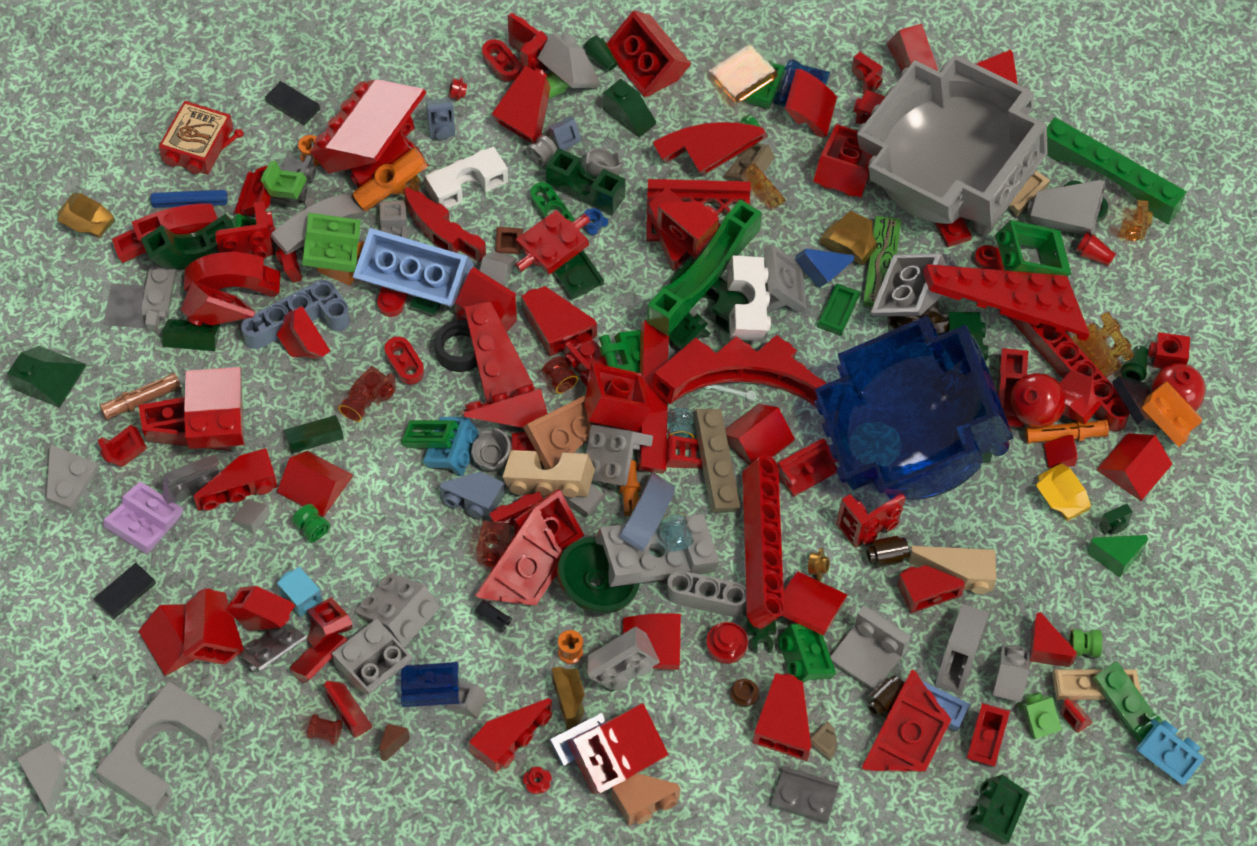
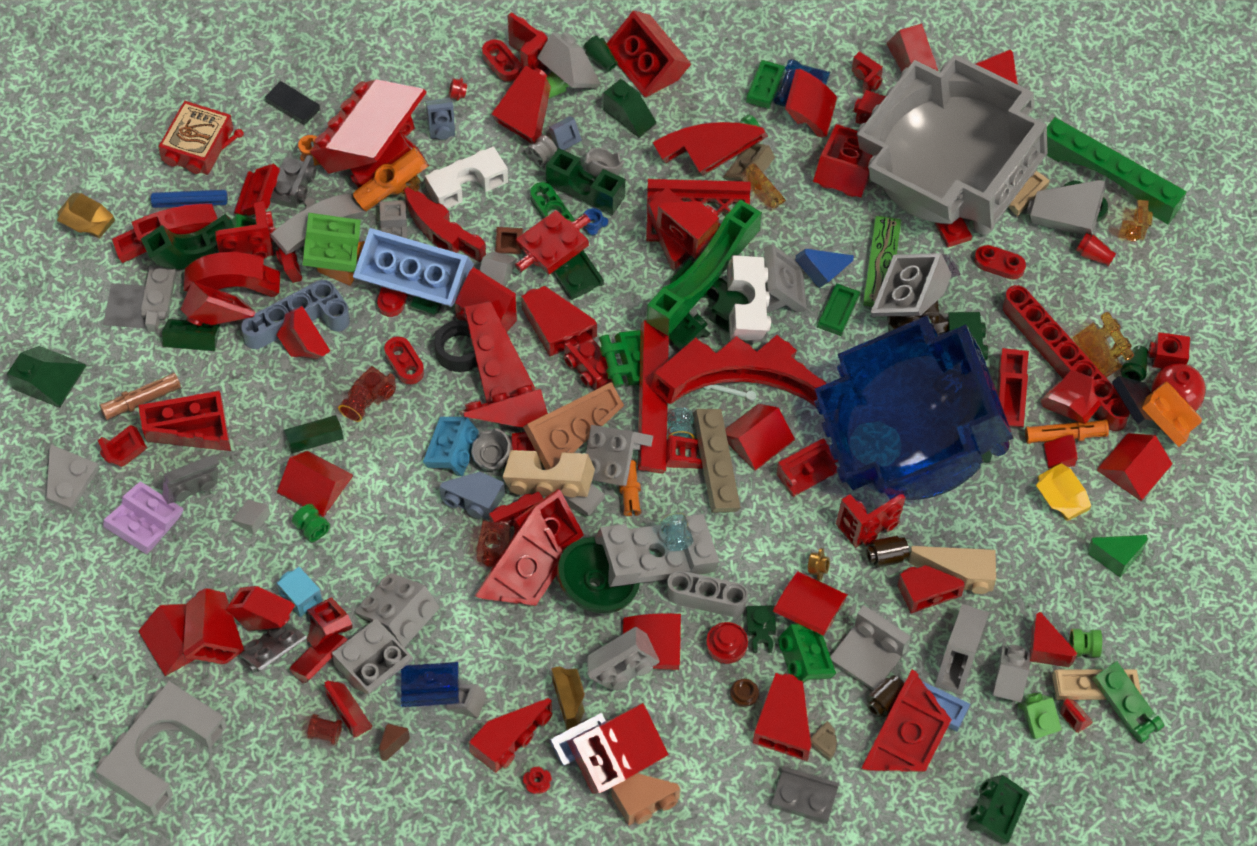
(45, 773): light grey slope -> none
(124, 591): black tile -> none
(214, 408): slope -> none
(243, 477): red slope -> none
(282, 183): bright green bracket -> none
(426, 437): green tile -> none
(492, 615): black pin -> none
(559, 374): clear red wheel -> none
(573, 638): orange bush -> none
(616, 398): red slope -> none
(648, 511): sand blue slope -> none
(743, 73): clear orange tile -> none
(763, 542): red beam -> none
(851, 236): pearl gold slope -> none
(988, 734): red slope -> none
(1019, 295): red wing -> none
(1038, 400): red cylinder -> none
(1045, 239): green window -> none
(1116, 519): dark green plate -> none
(1170, 752): dark azure bracket -> none

